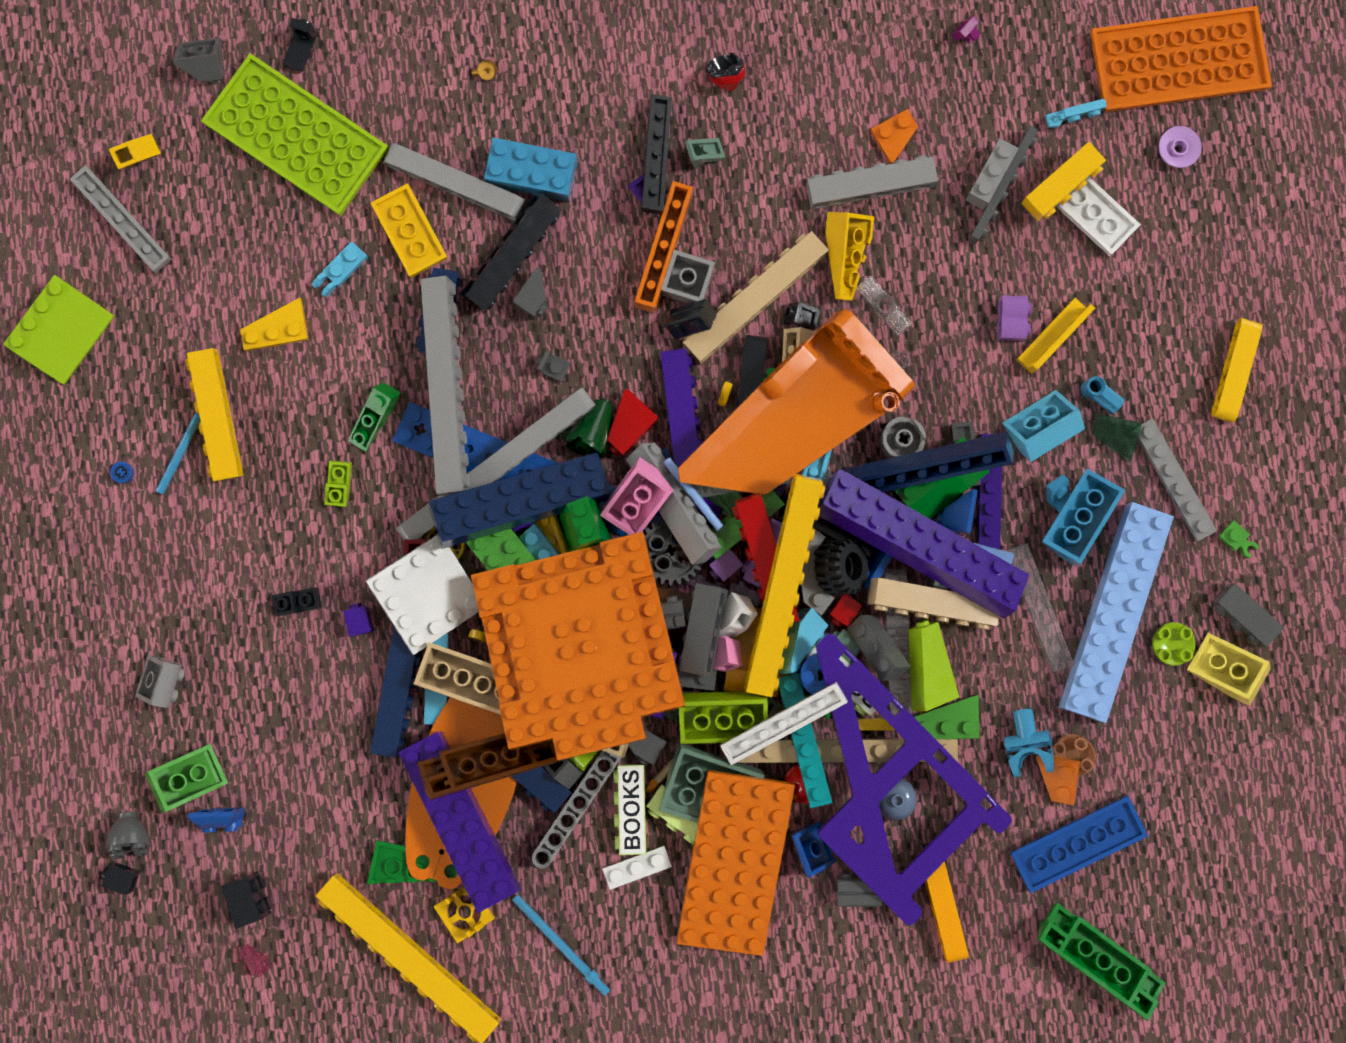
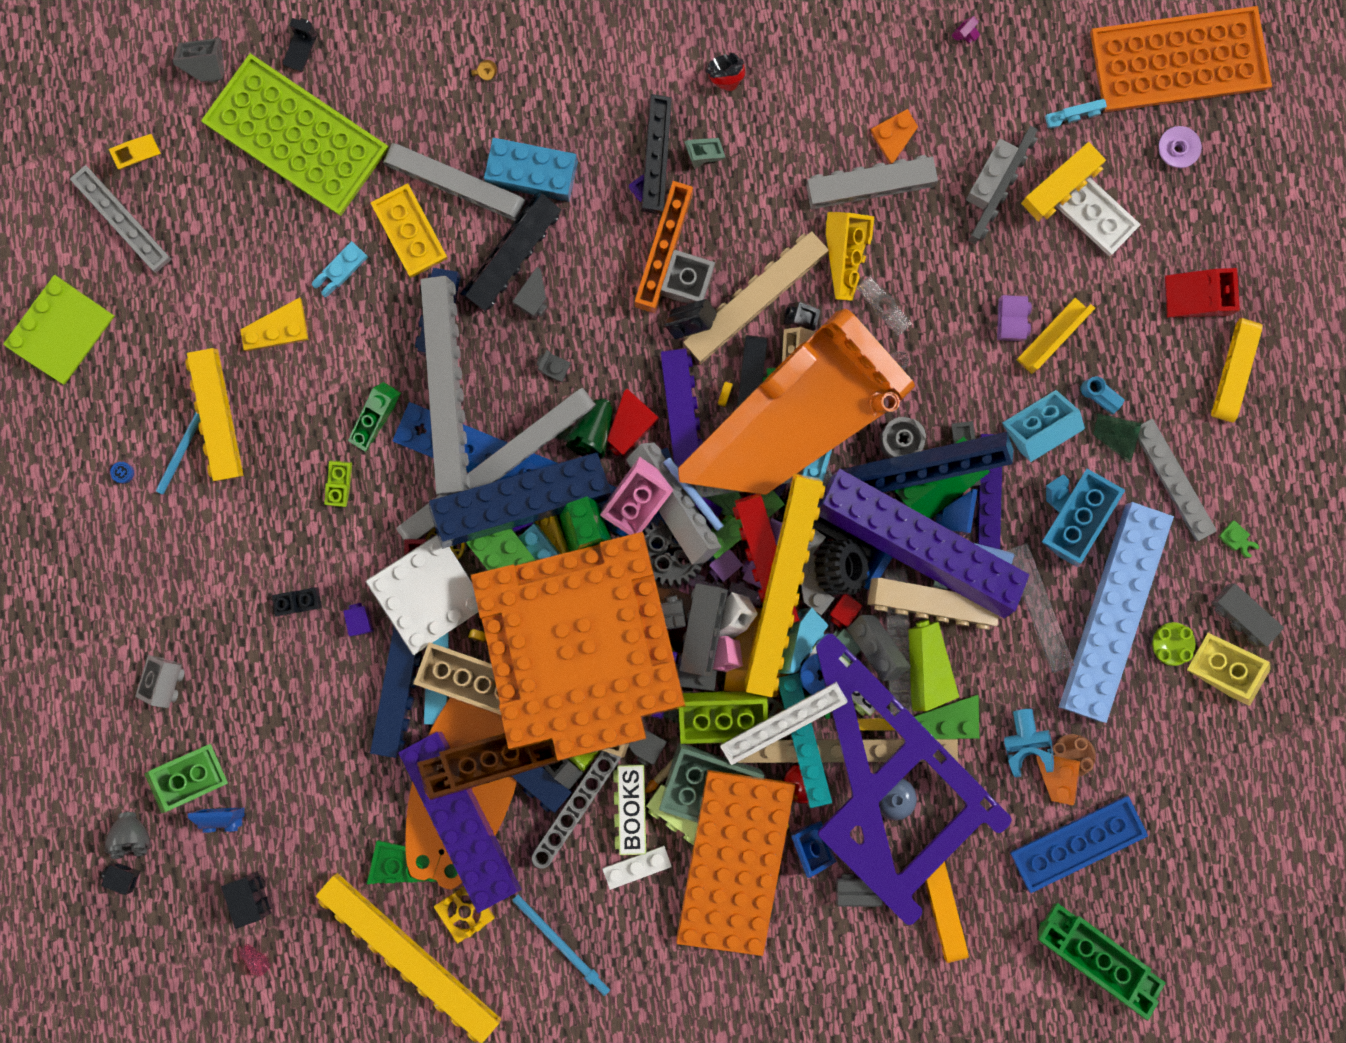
(1202, 293): none -> red slope

